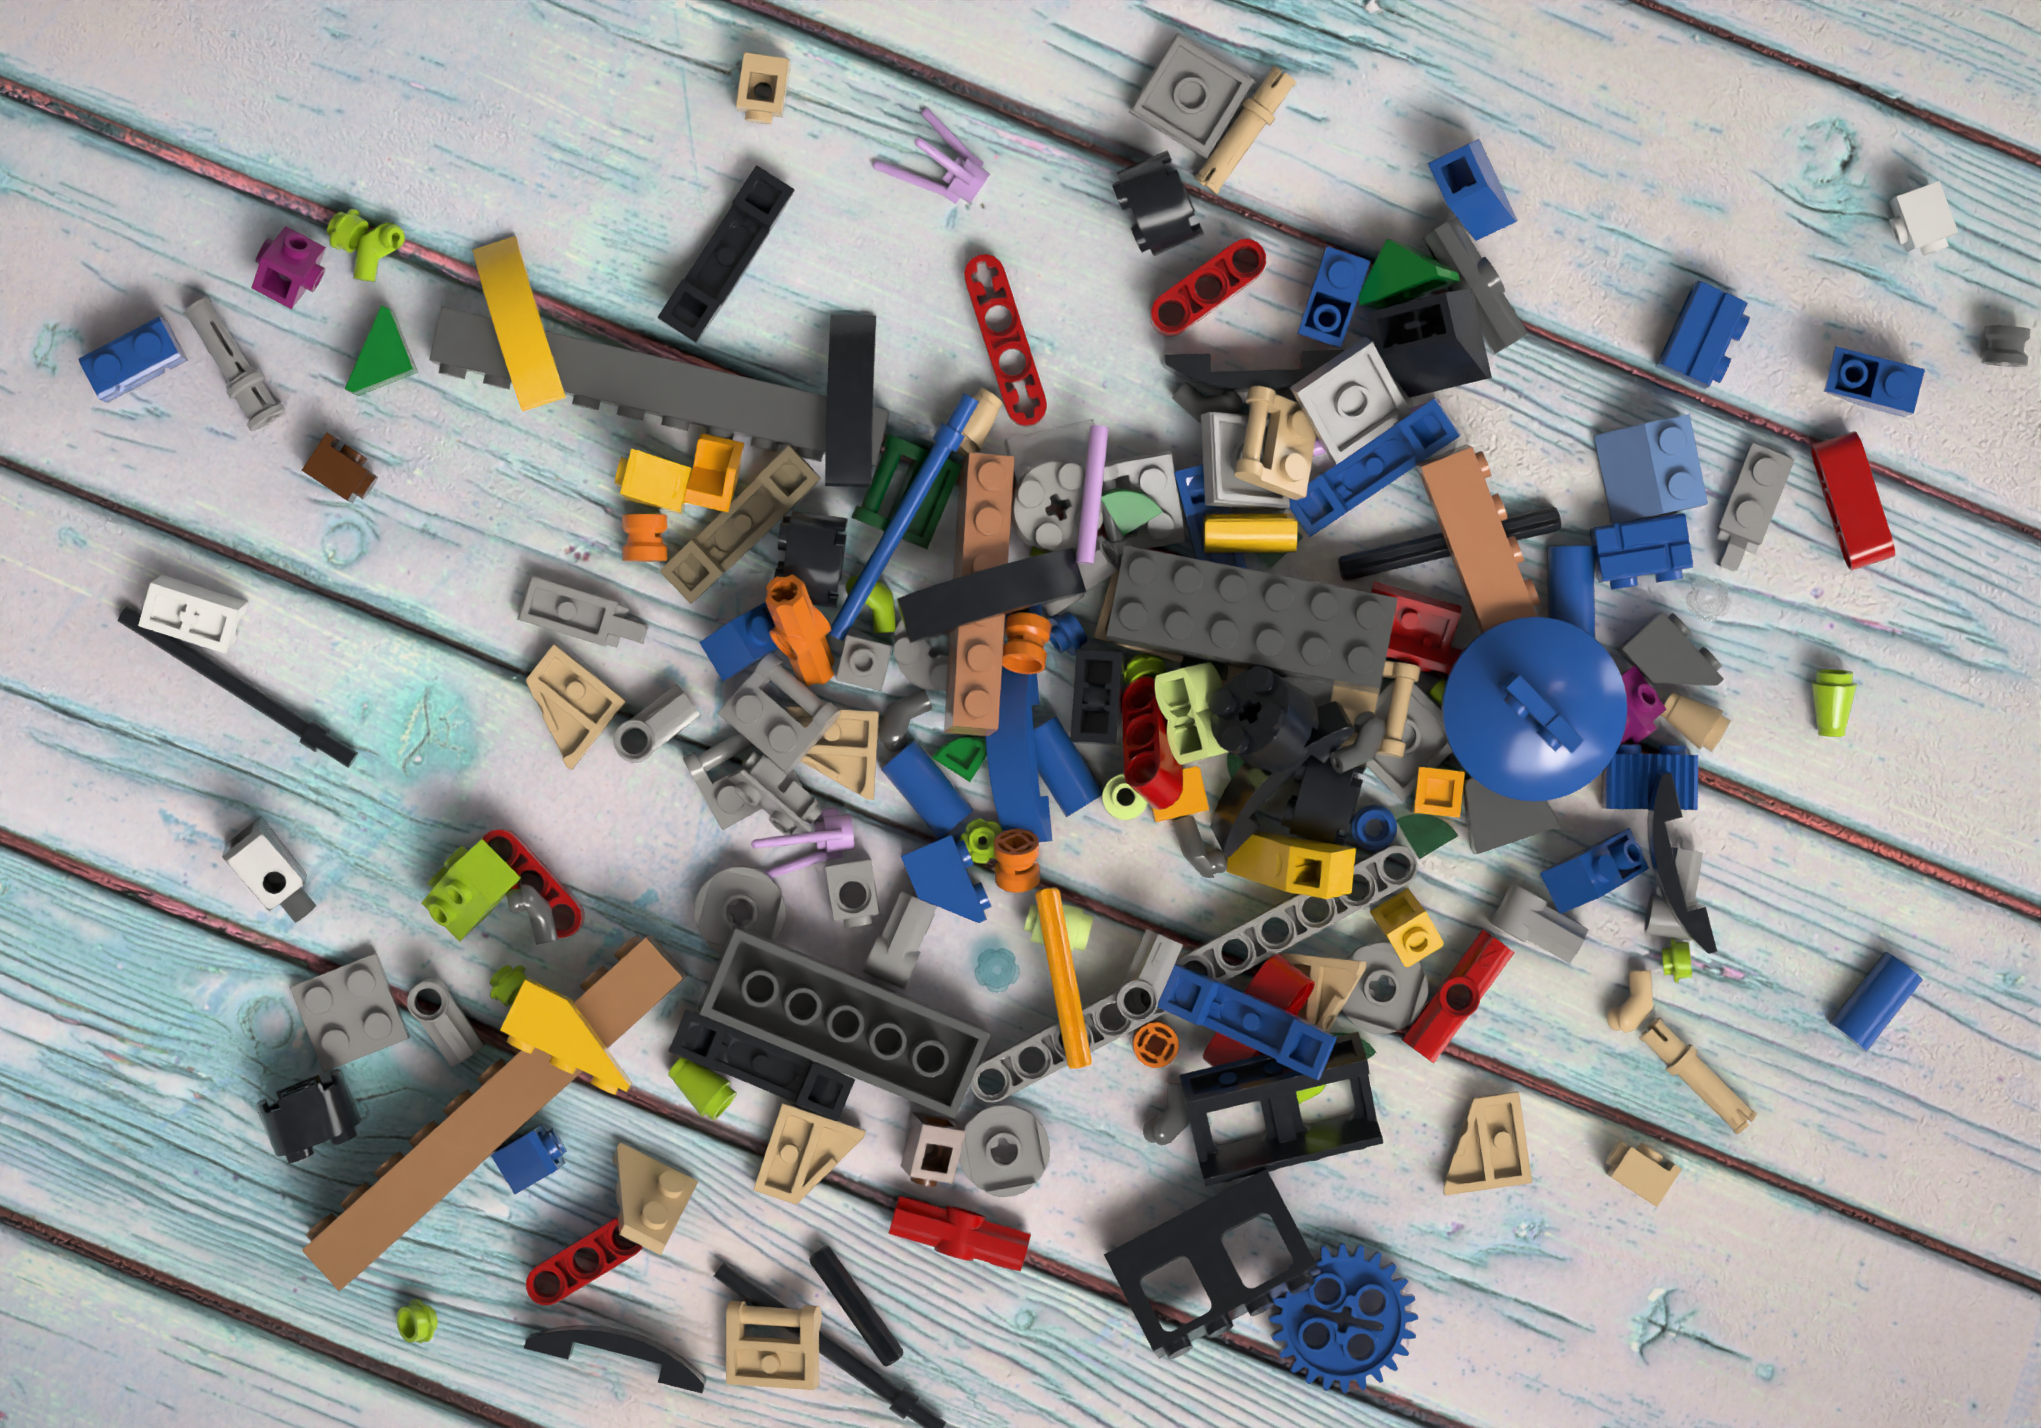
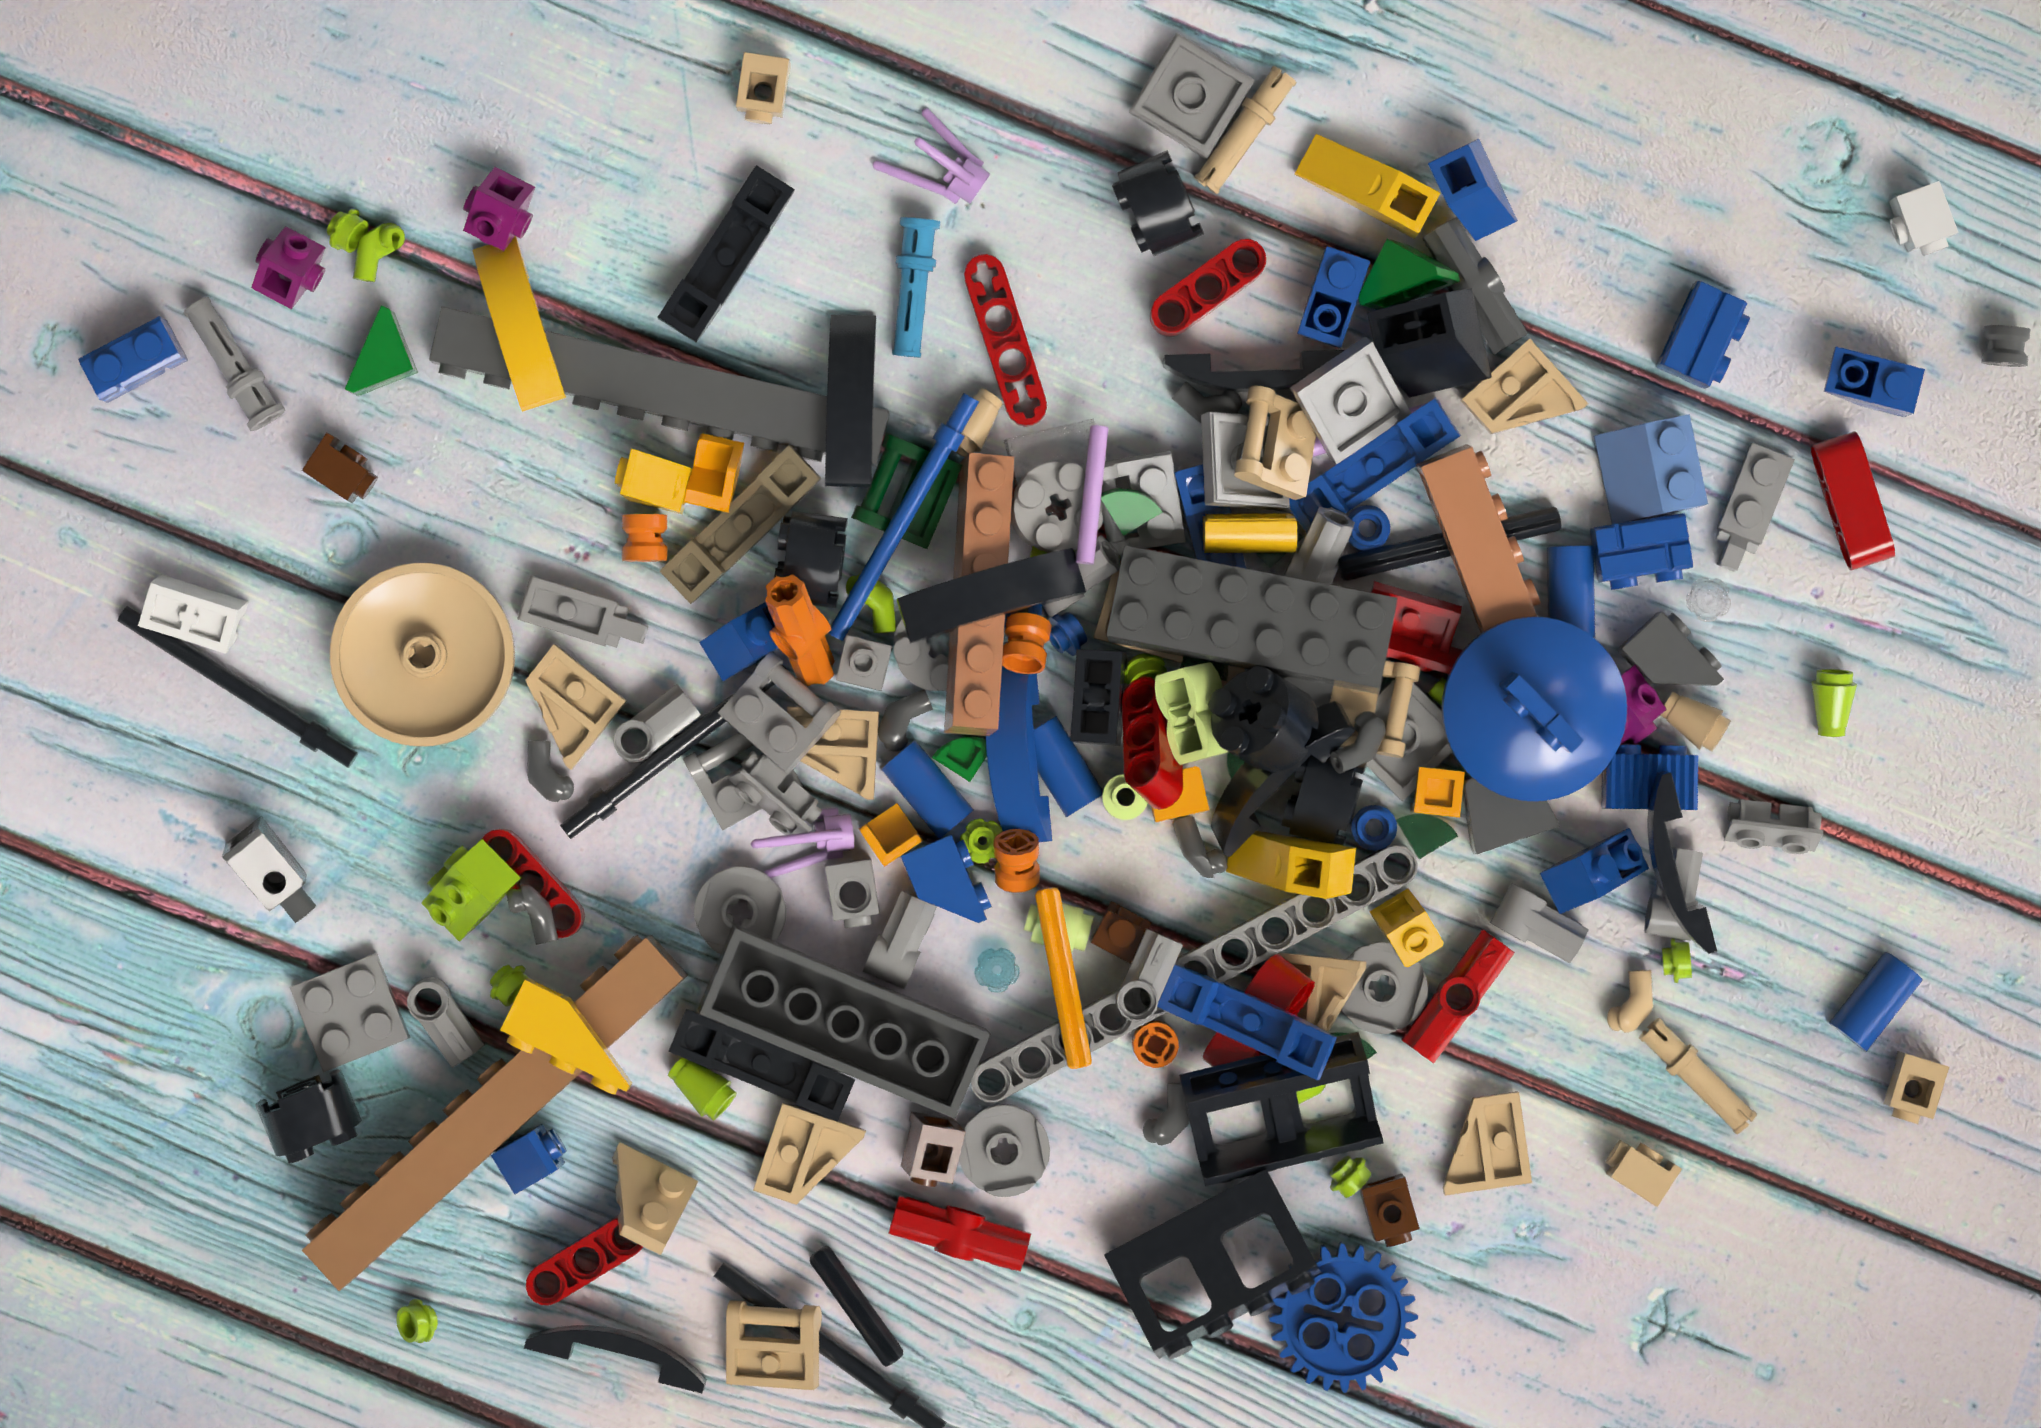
(422, 654): none -> tan dish
(499, 209): none -> magenta brick
(543, 776): none -> dark grey arm
(603, 803): none -> black bar
(890, 834): none -> light orange panel
(915, 263): none -> dark azure pin
(1120, 932): none -> reddish brown brick
(1321, 547): none -> light grey piece
(1349, 1176): none -> lime plate
(1368, 185): none -> yellow slope
(1377, 1197): none -> reddish brown brick
(1381, 523): none -> blue plate
(1522, 392): none -> tan wing
(1794, 831): none -> light grey hinge
(1930, 1079): none -> tan brick

